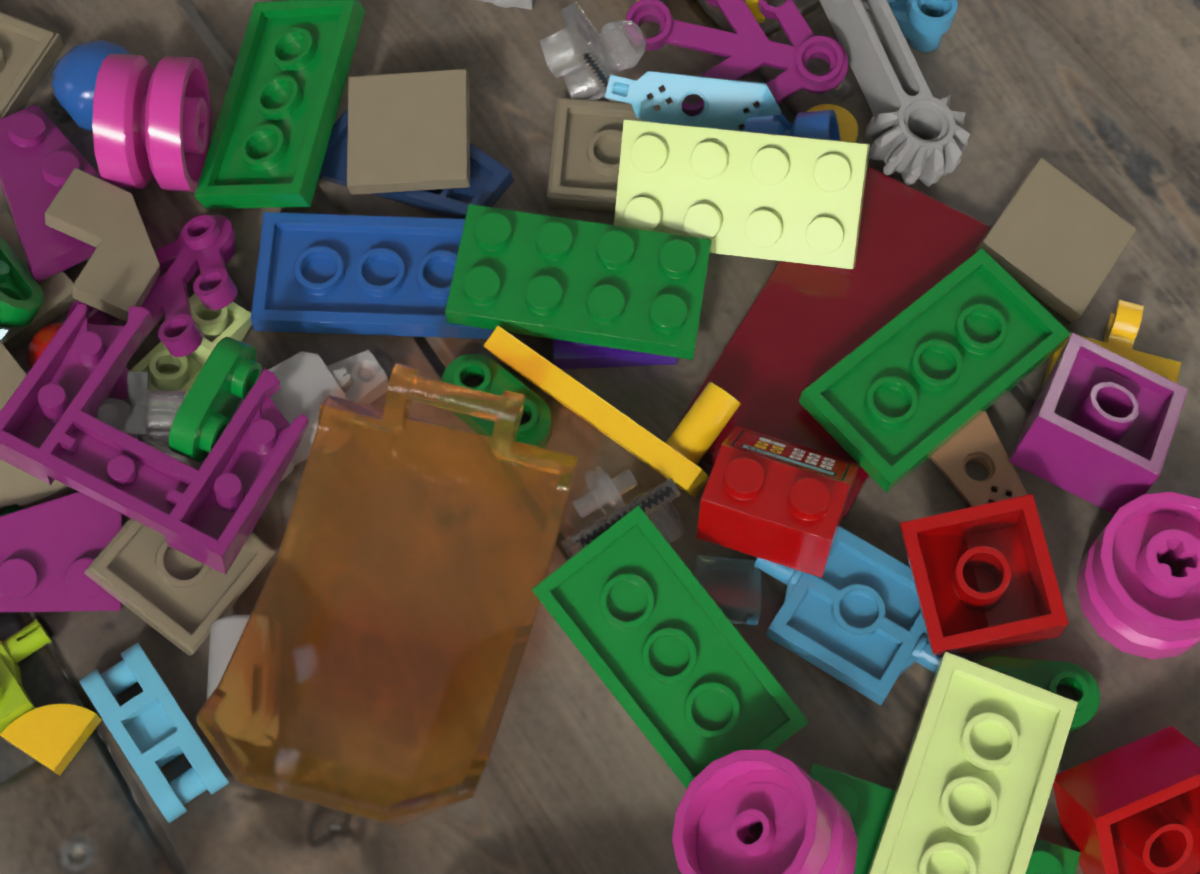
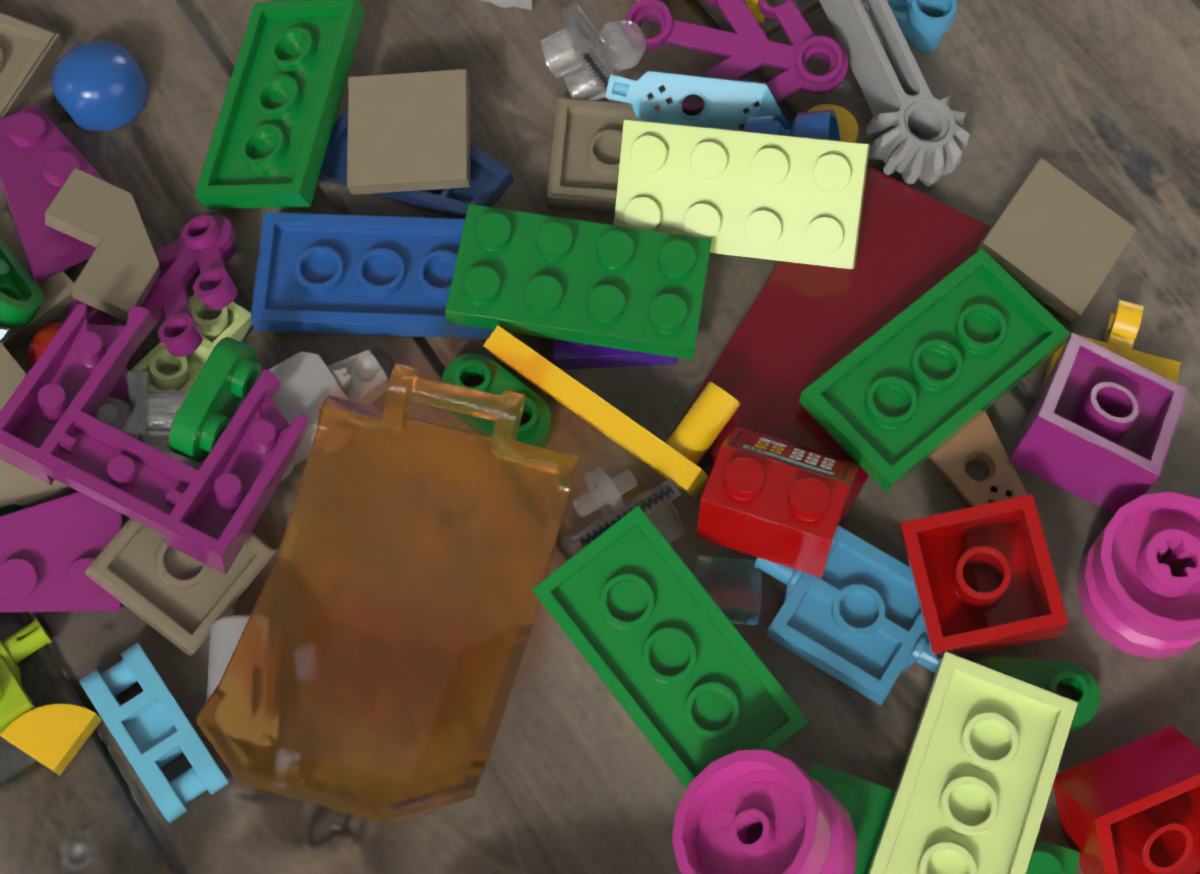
(151, 121): dark pink wheel -> none

